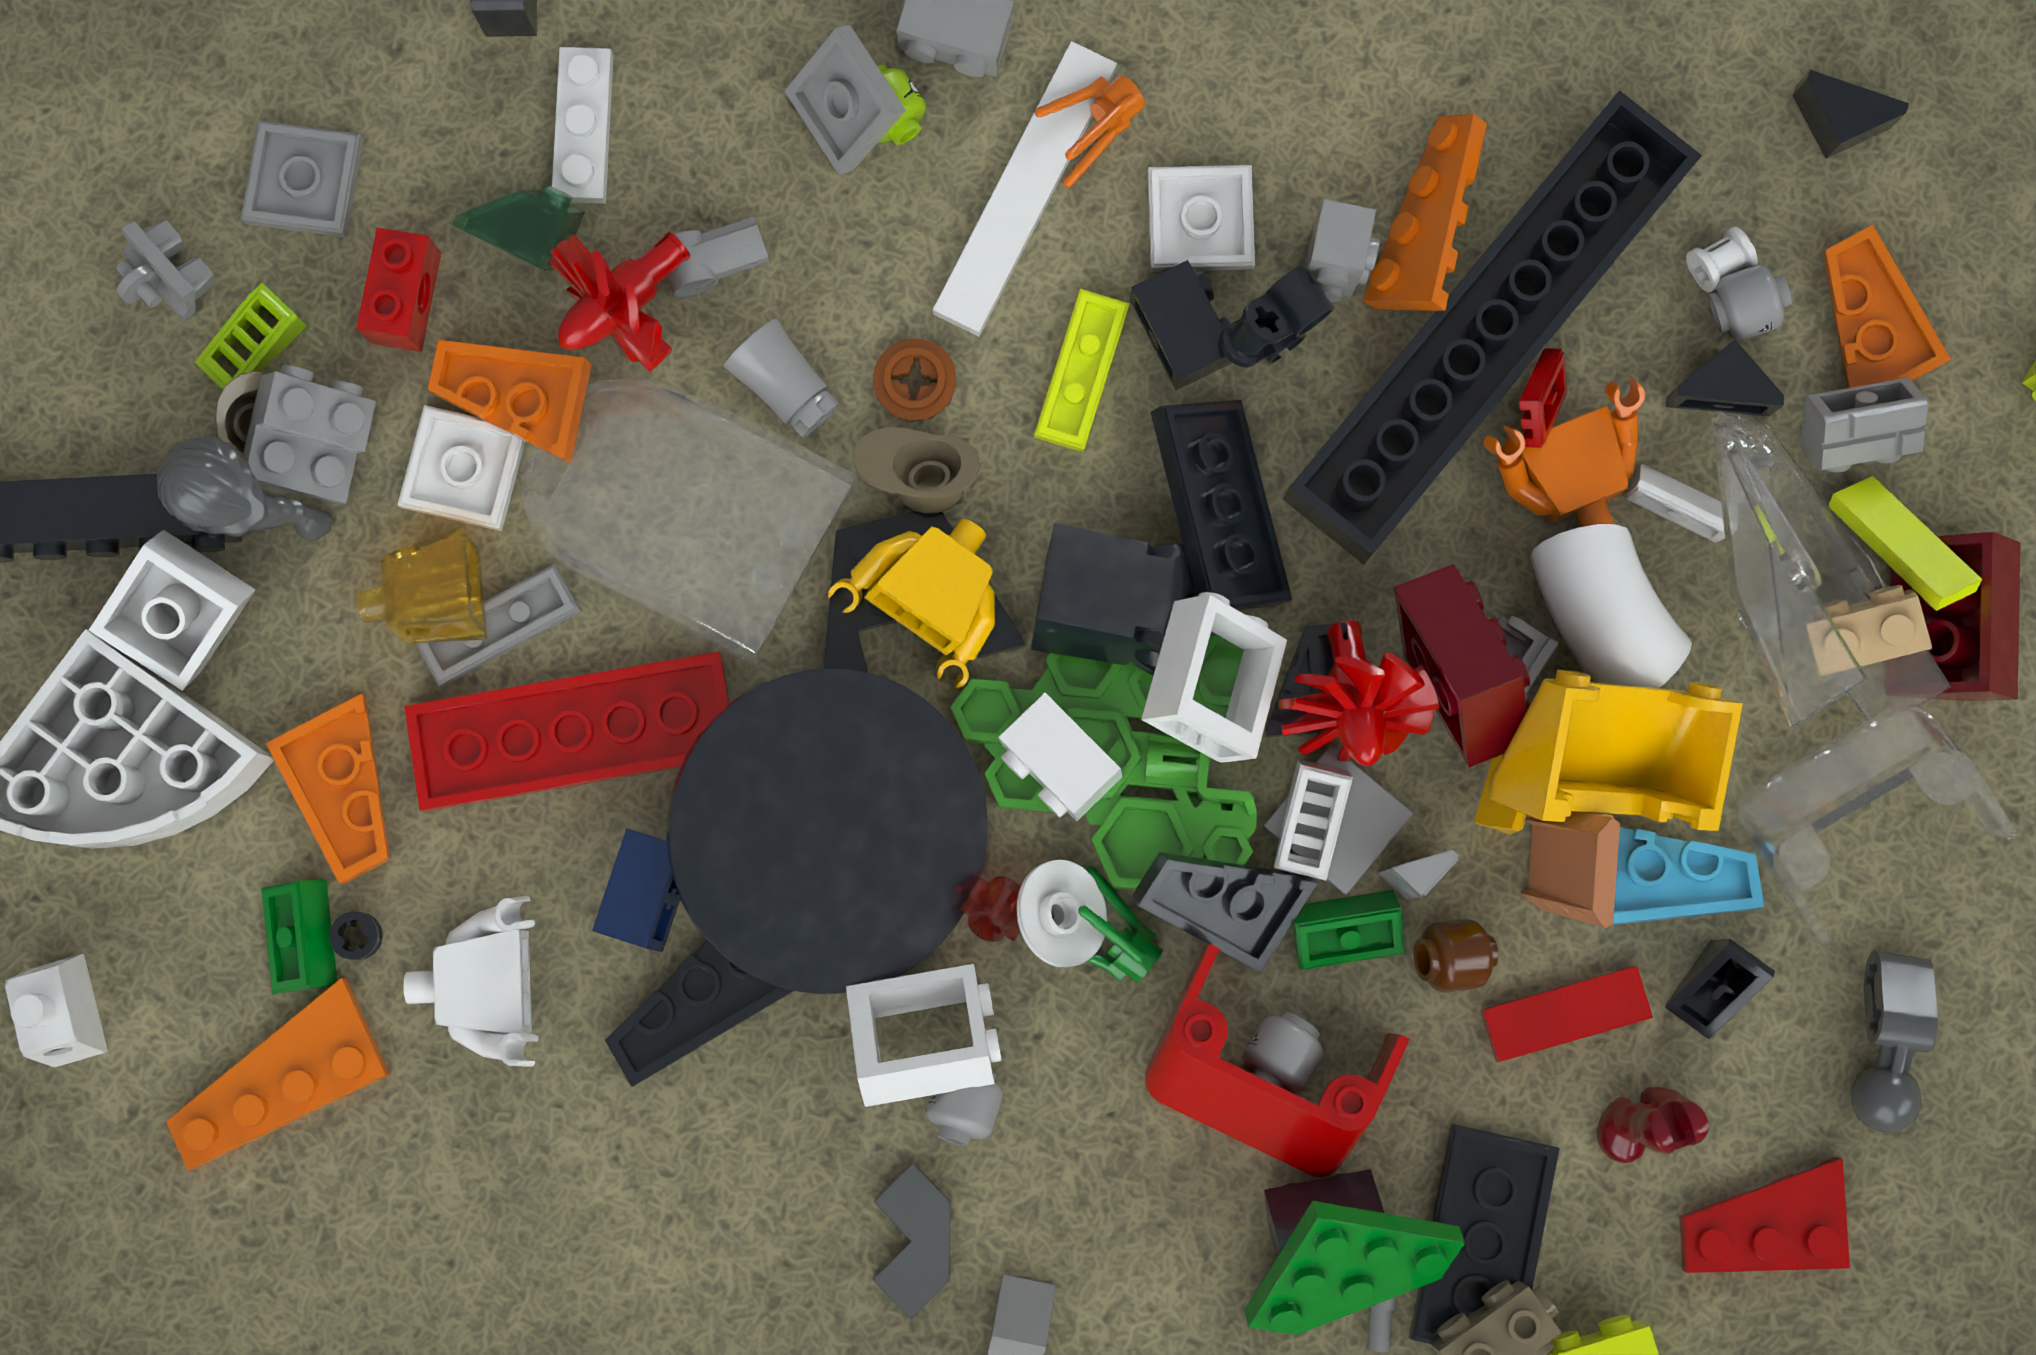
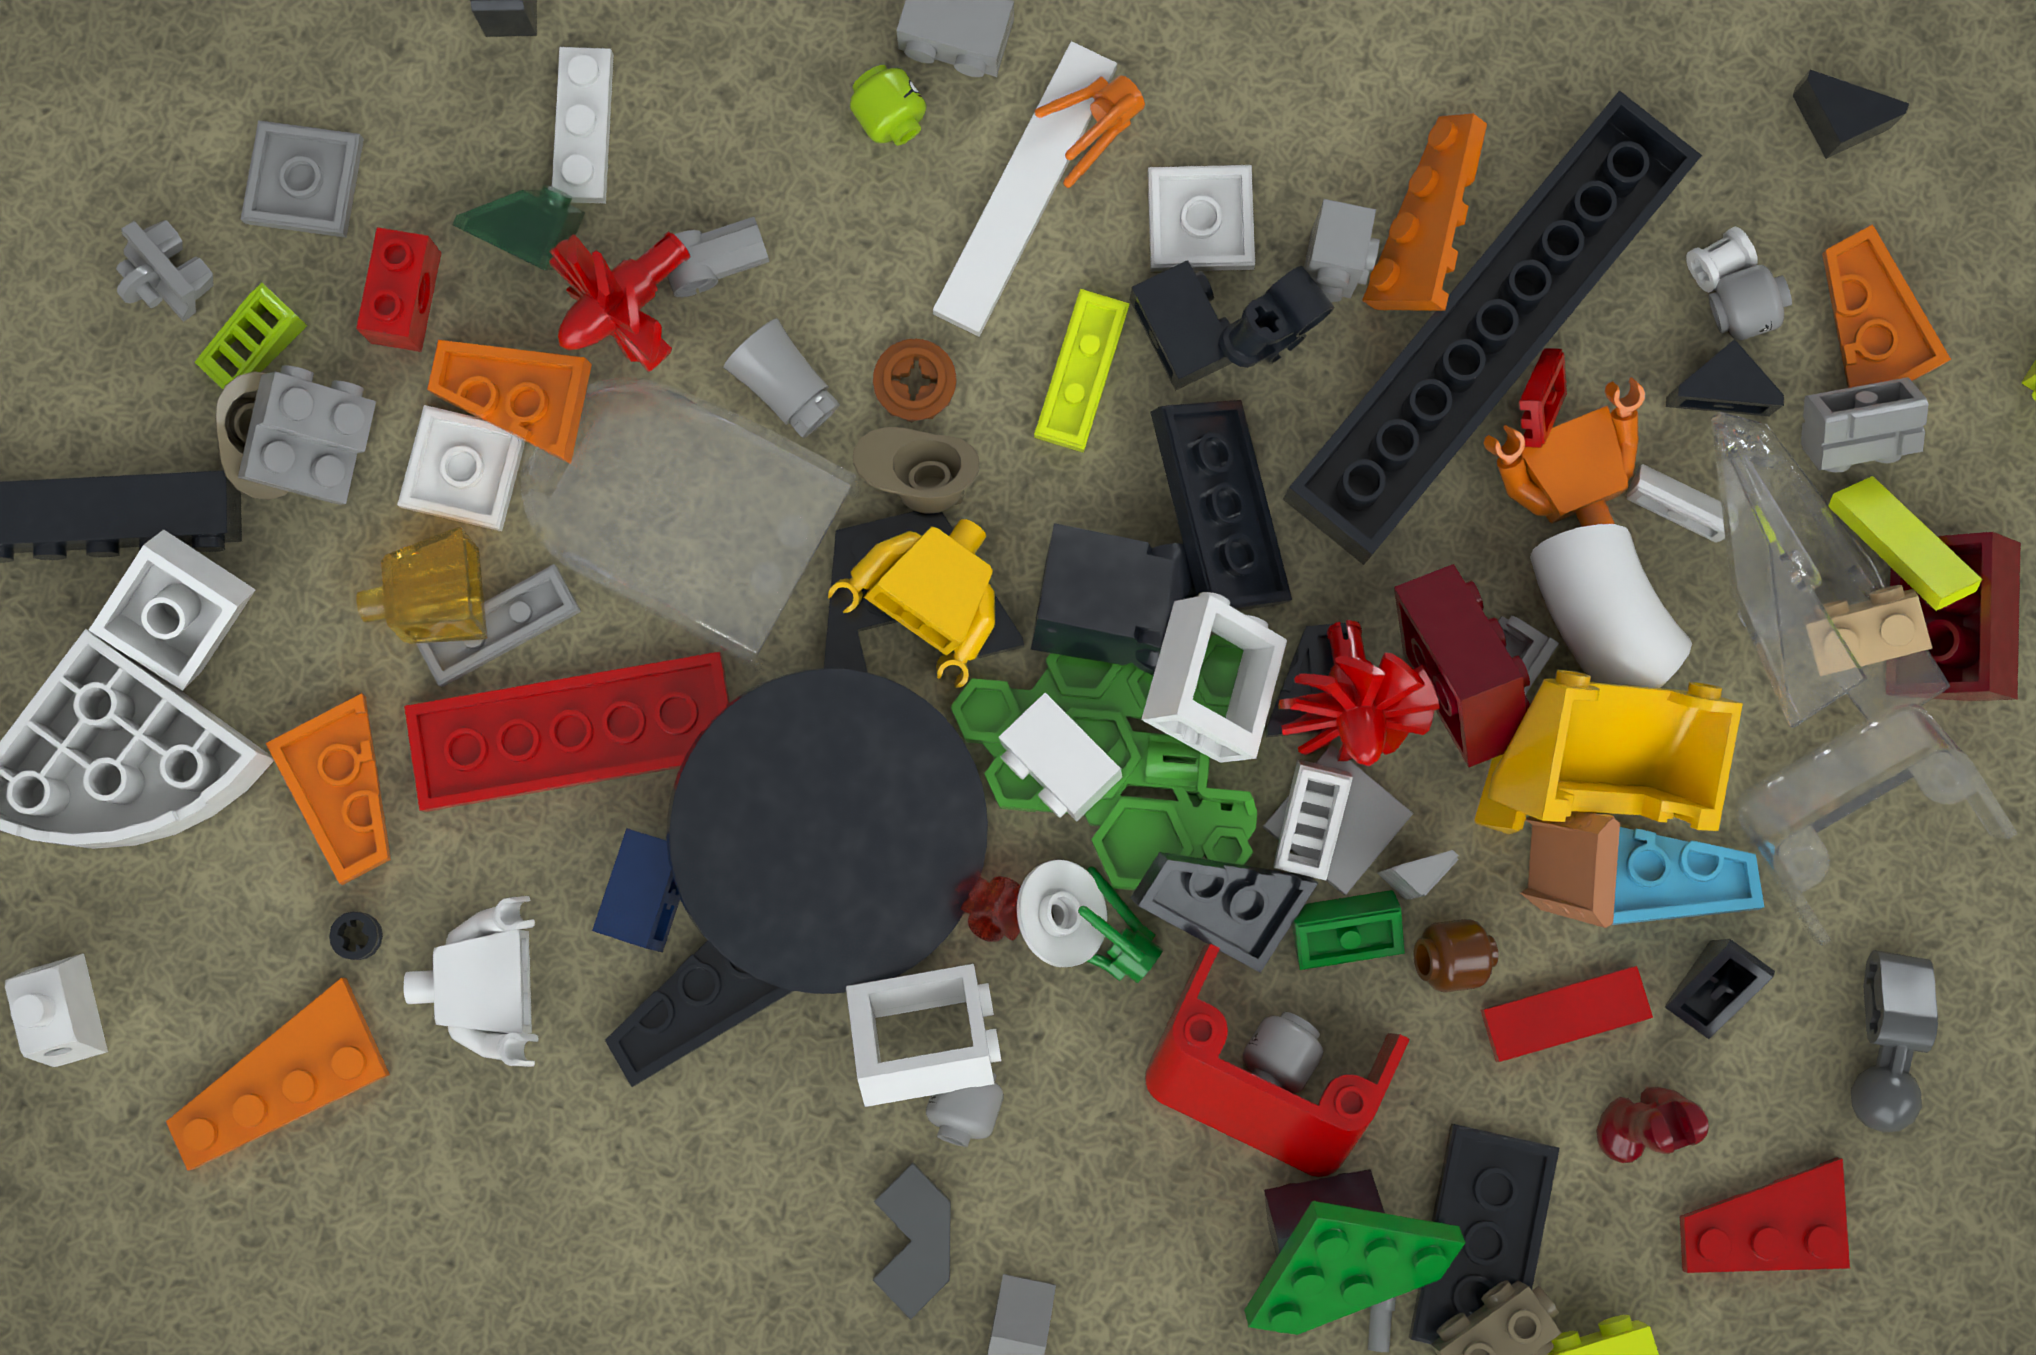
(218, 494): dark grey hair -> none
(298, 936): green slope -> none
(844, 99): light grey tile -> none

